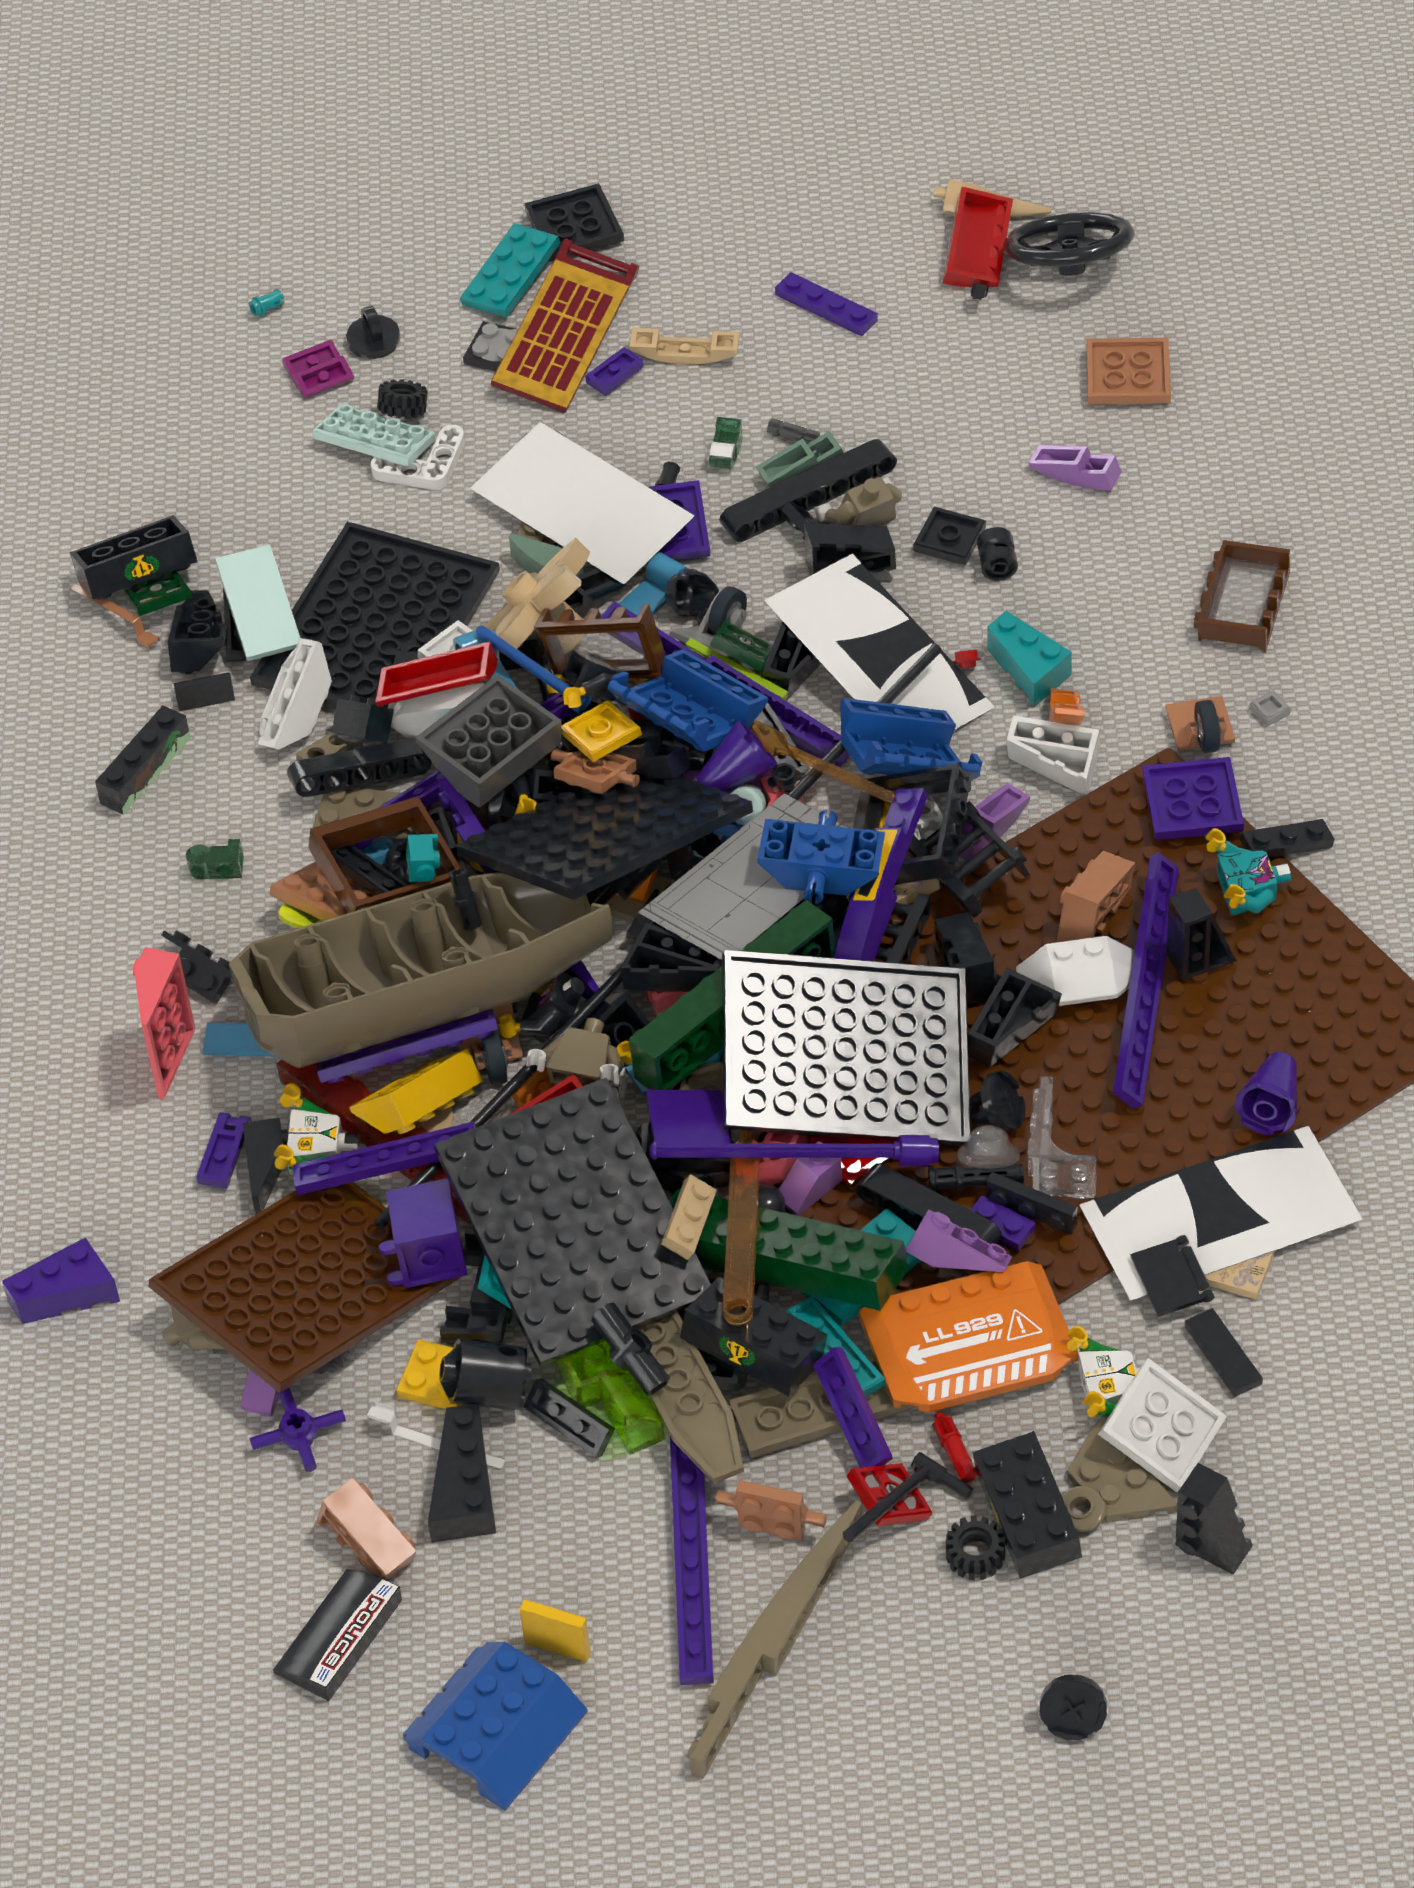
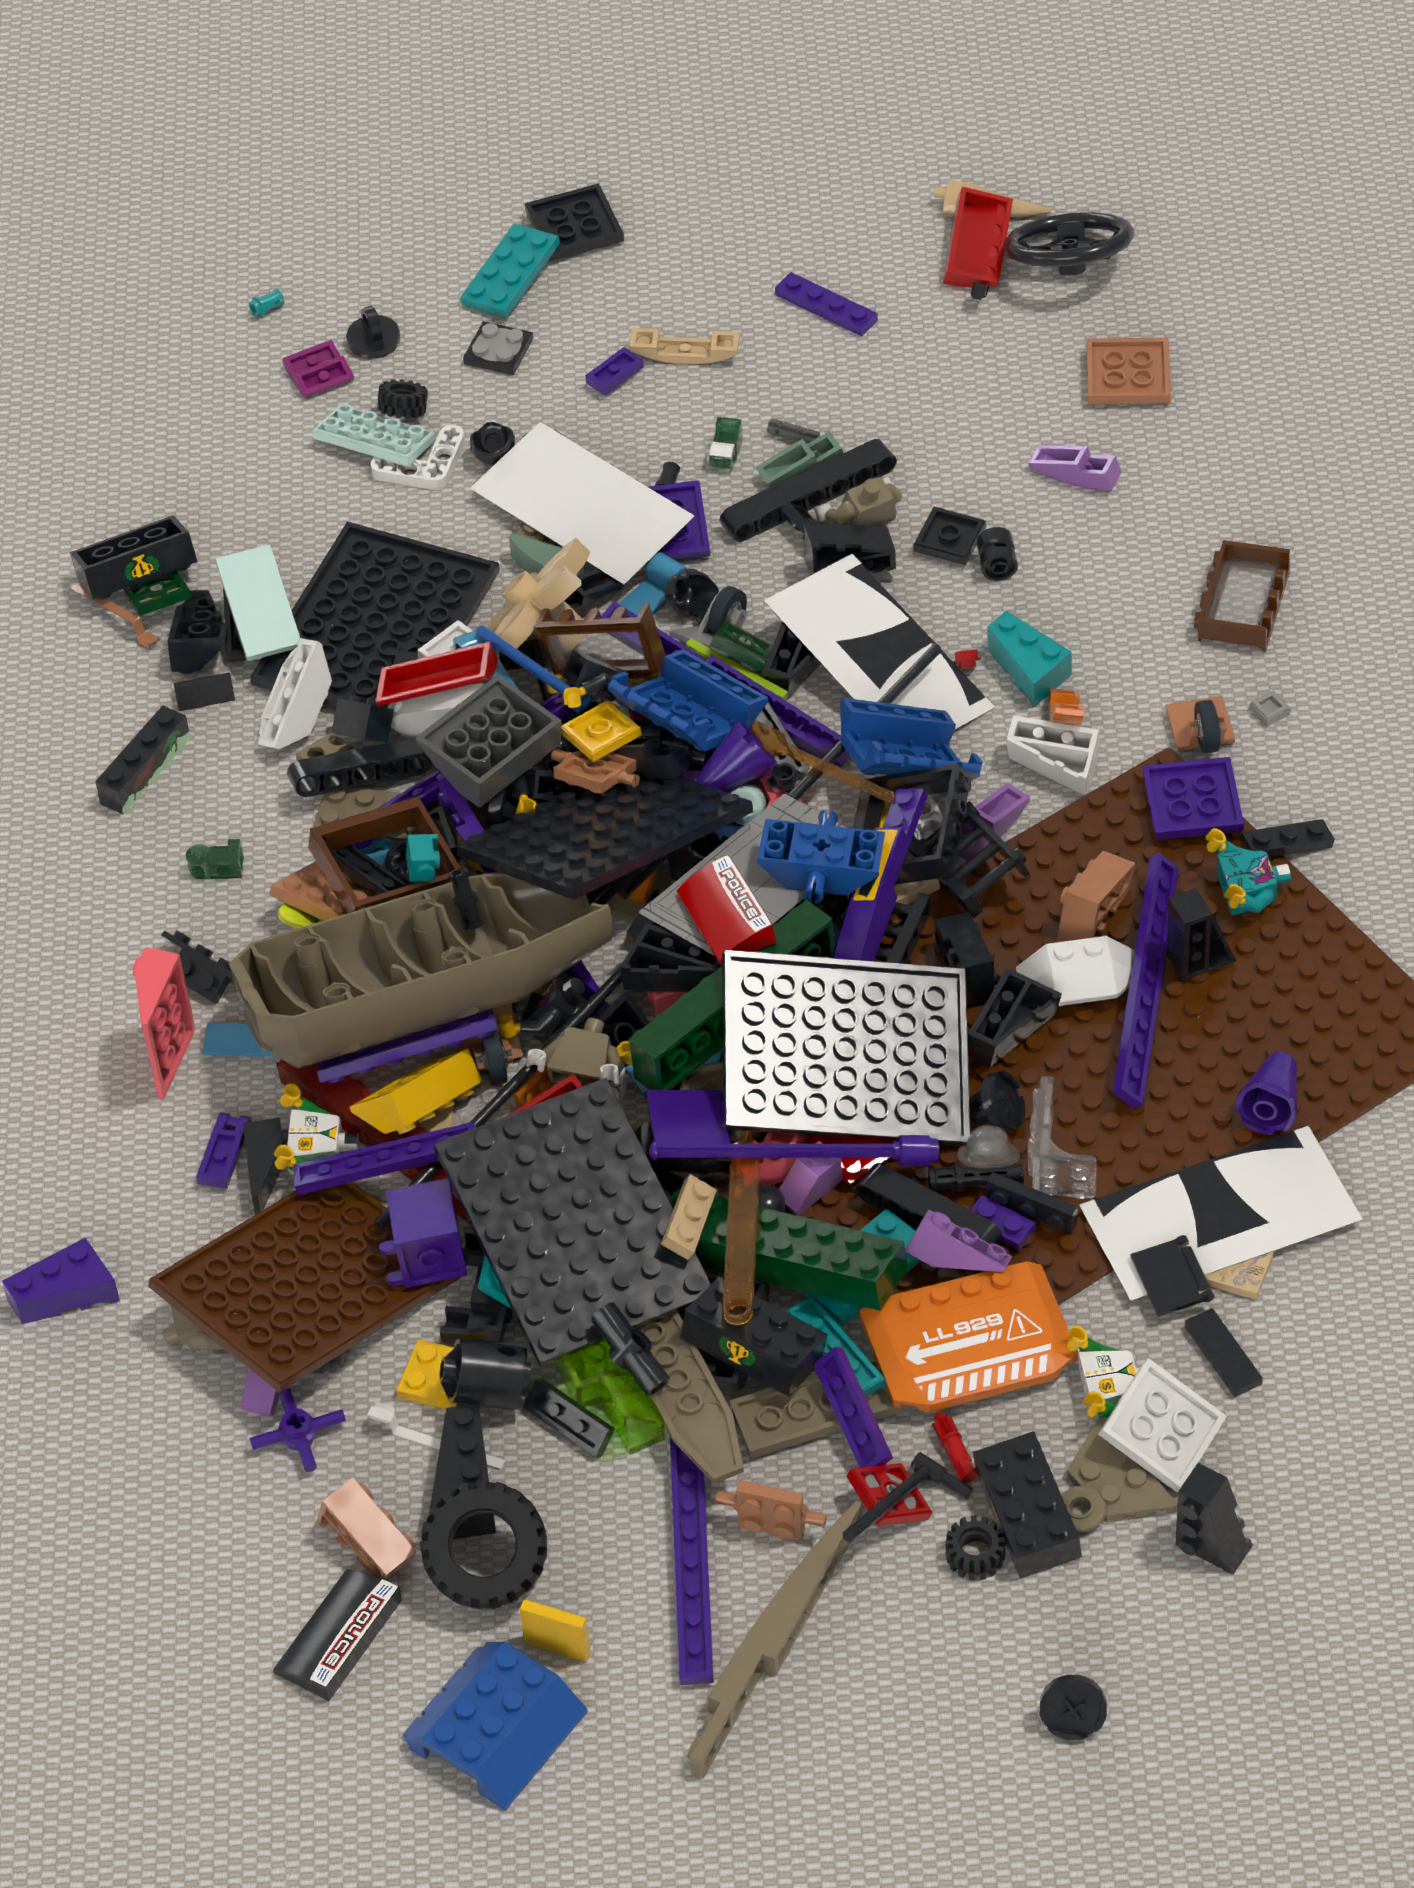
(451, 1512): none -> black tyre
(491, 442): none -> black hair
(564, 327): flag -> none
(726, 909): none -> red slope

